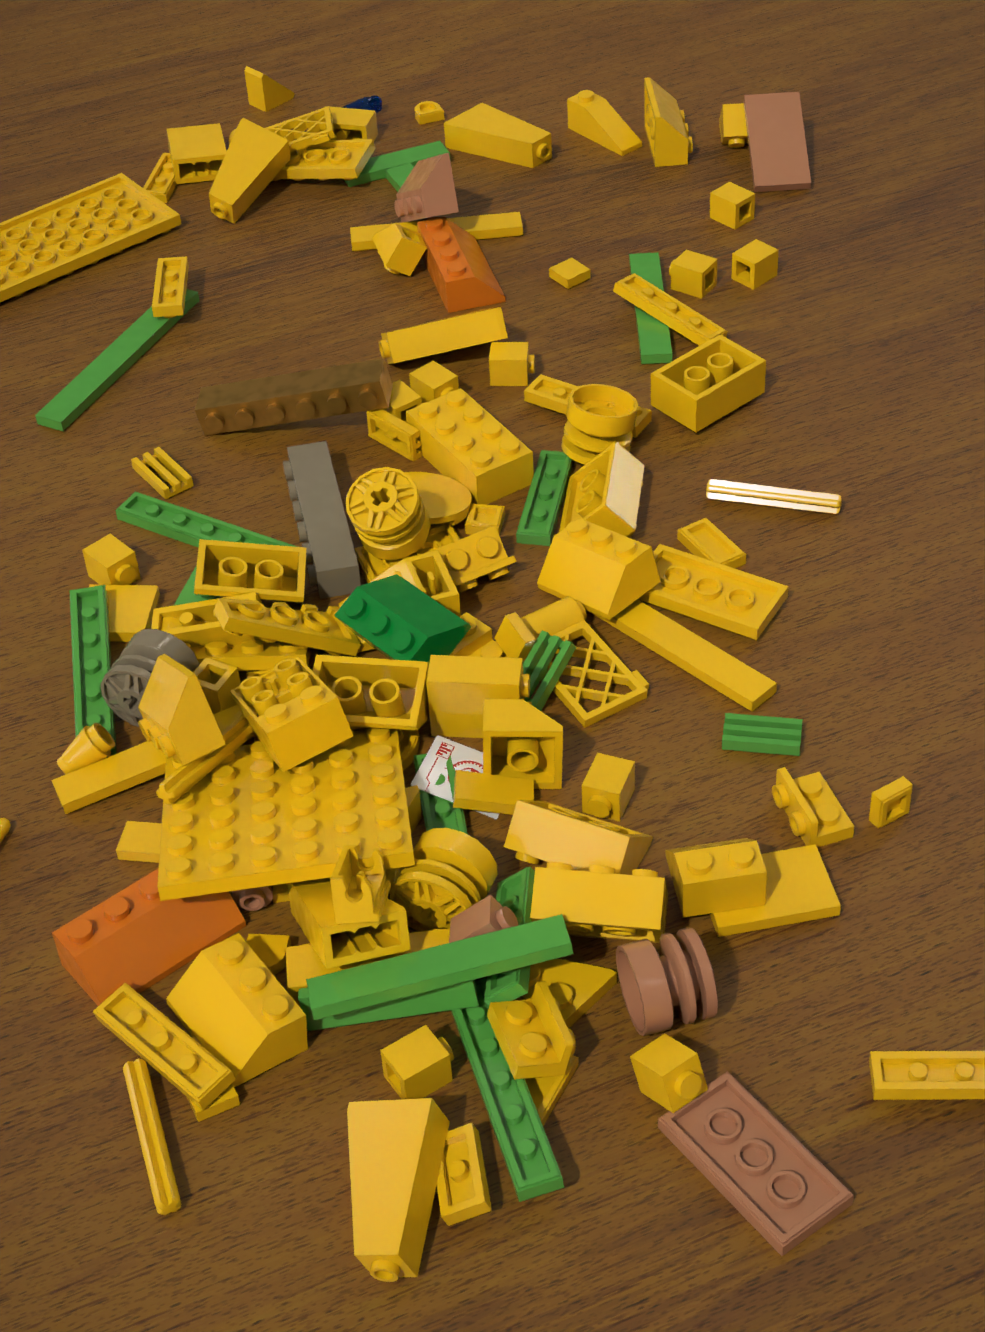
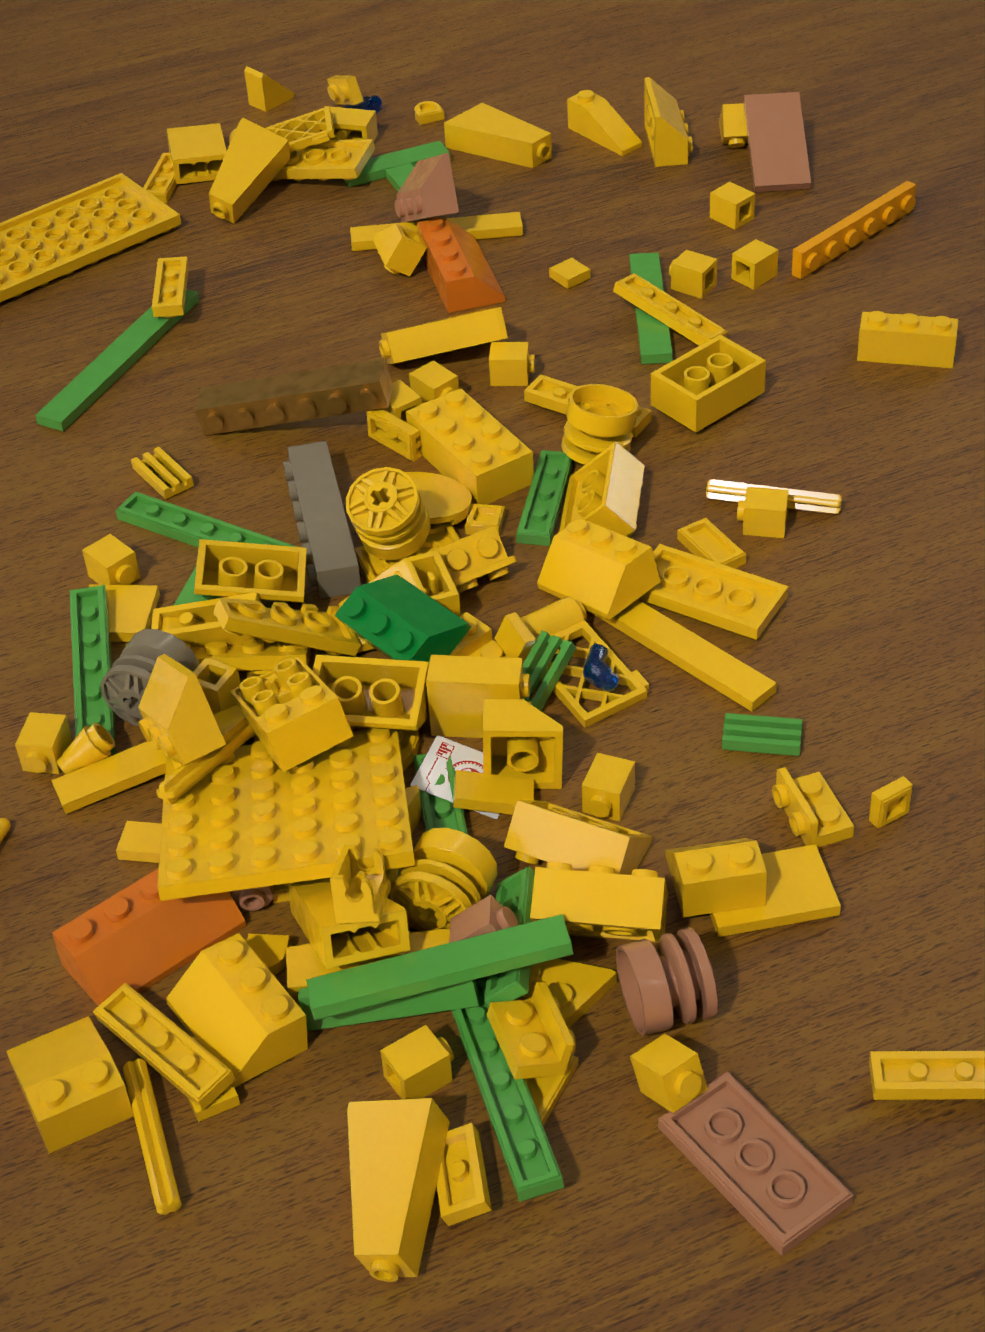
(43, 742): none -> yellow brick
(70, 1084): none -> yellow slope
(344, 90): none -> yellow plate
(597, 671): none -> arm
(764, 512): none -> yellow brick
(853, 229): none -> light orange plate
(907, 339): none -> yellow slope

